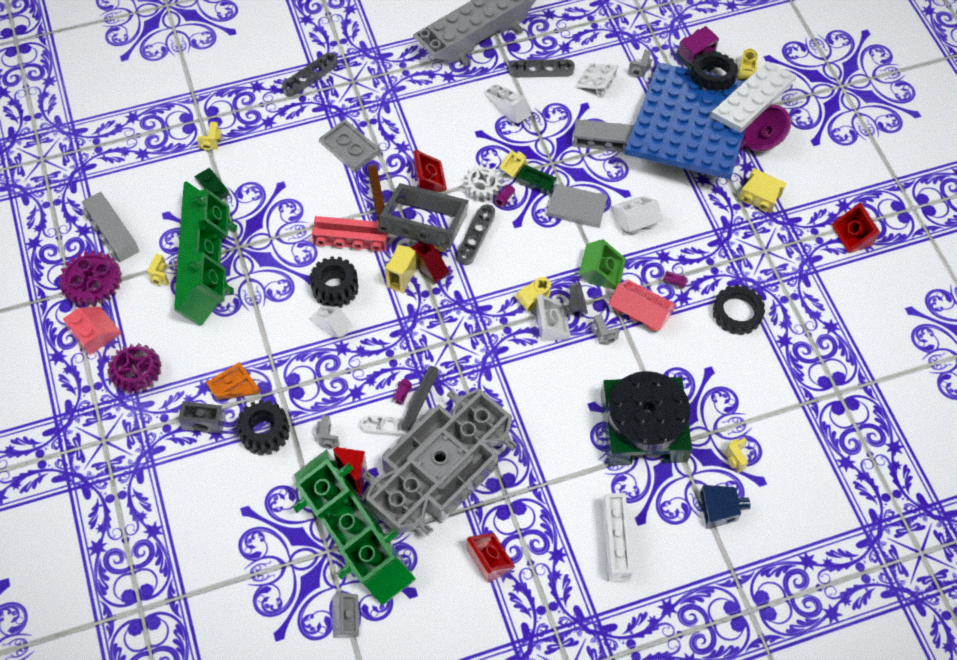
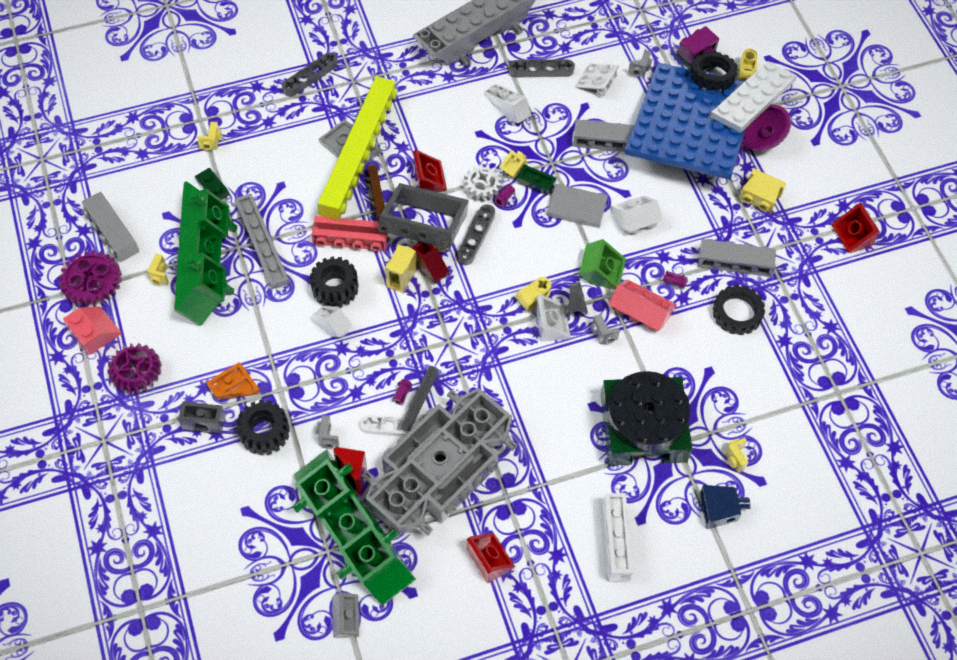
(261, 241): none -> light grey plate
(357, 149): none -> neon yellow brick
(736, 257): none -> light grey brick

